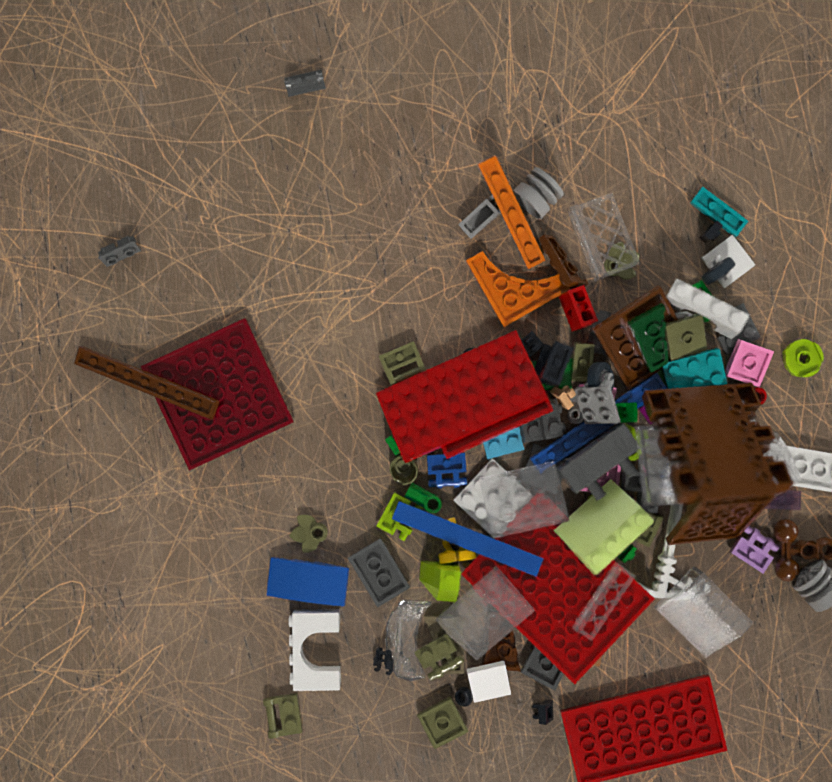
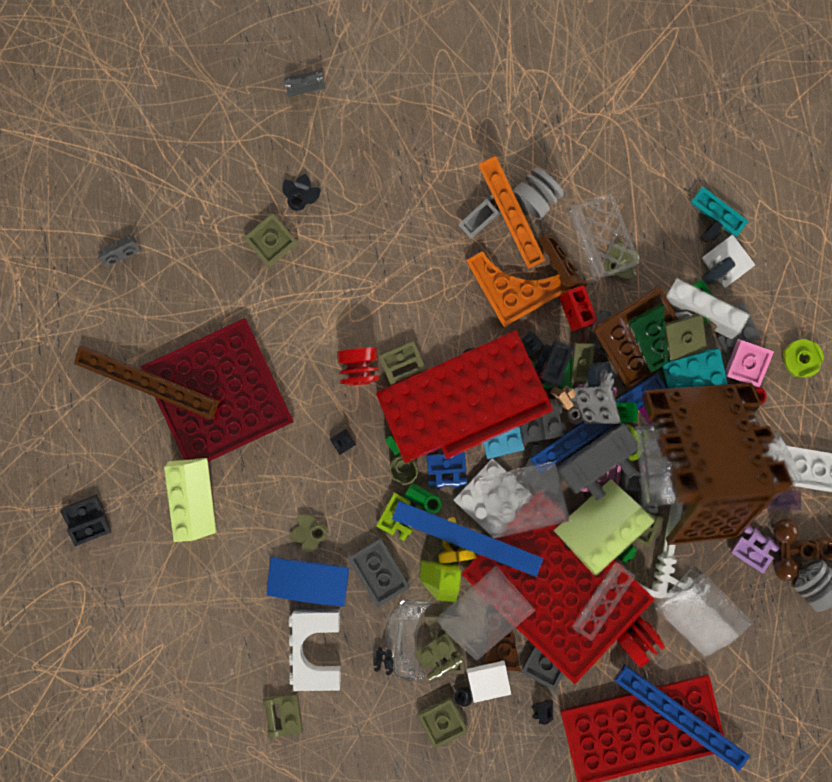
(86, 520): none -> black slope
(190, 499): none -> yellowish green slope
(270, 240): none -> olive plate
(301, 190): none -> black plate
(342, 441): none -> black tile
(358, 365): none -> red wheel
(641, 641): none -> red wheel
(681, 717): none -> blue tile

